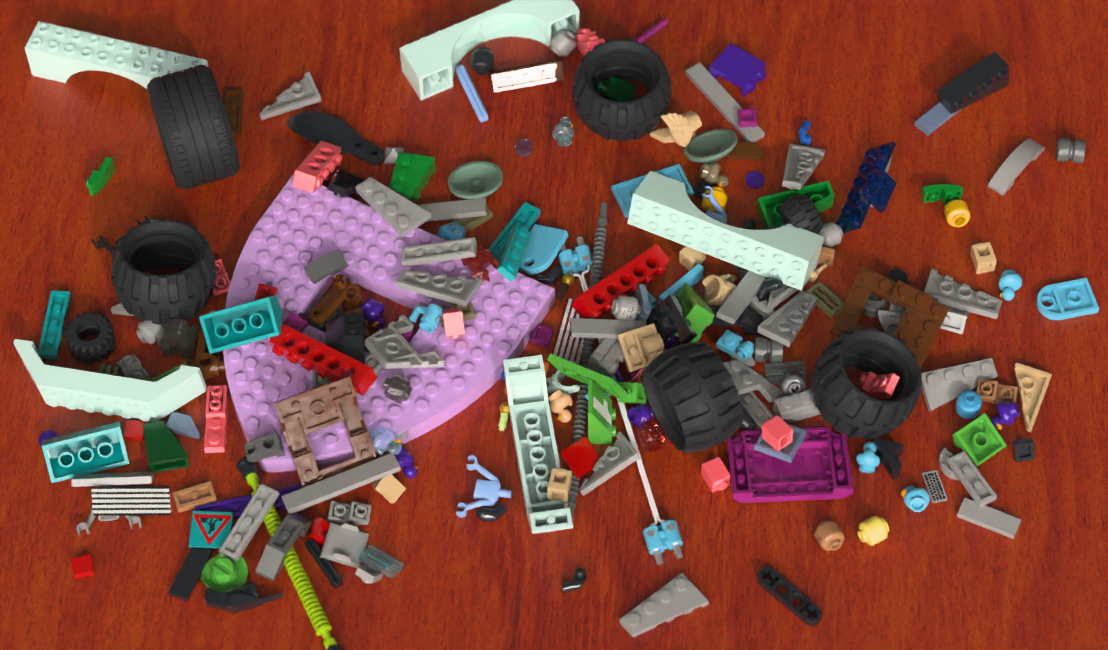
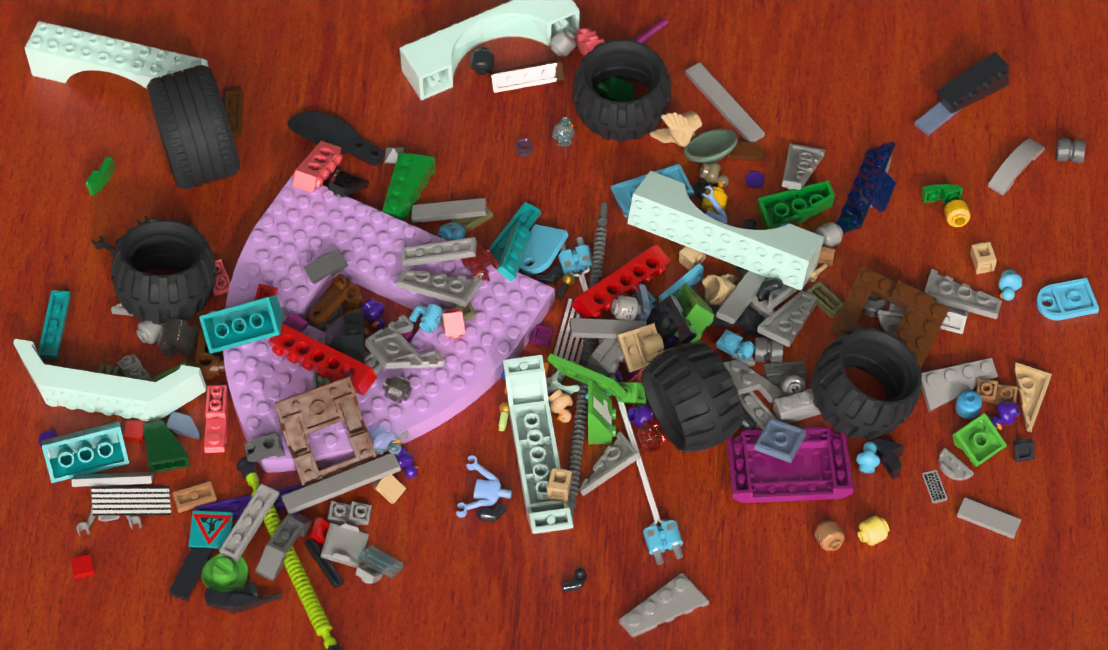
(90, 325): black tyre -> none
(295, 97): light grey wing -> none
(392, 207): light grey wing -> none
(472, 93): light blue axle -> none
(475, 180): sand green dish -> none
(580, 457): red window -> none
(715, 475): coral brick -> none
(739, 68): dark purple panel -> none
(747, 118): magenta tile -> none
(777, 433): coral brick -> none
(791, 594): black beam -> none
(801, 213): black wheel -> none
(803, 137): blue arm -> none
(875, 385): coral slope -> none
(898, 274): black tile -> none
(915, 498): medium azure animal -> none
(971, 479): light grey tile -> none

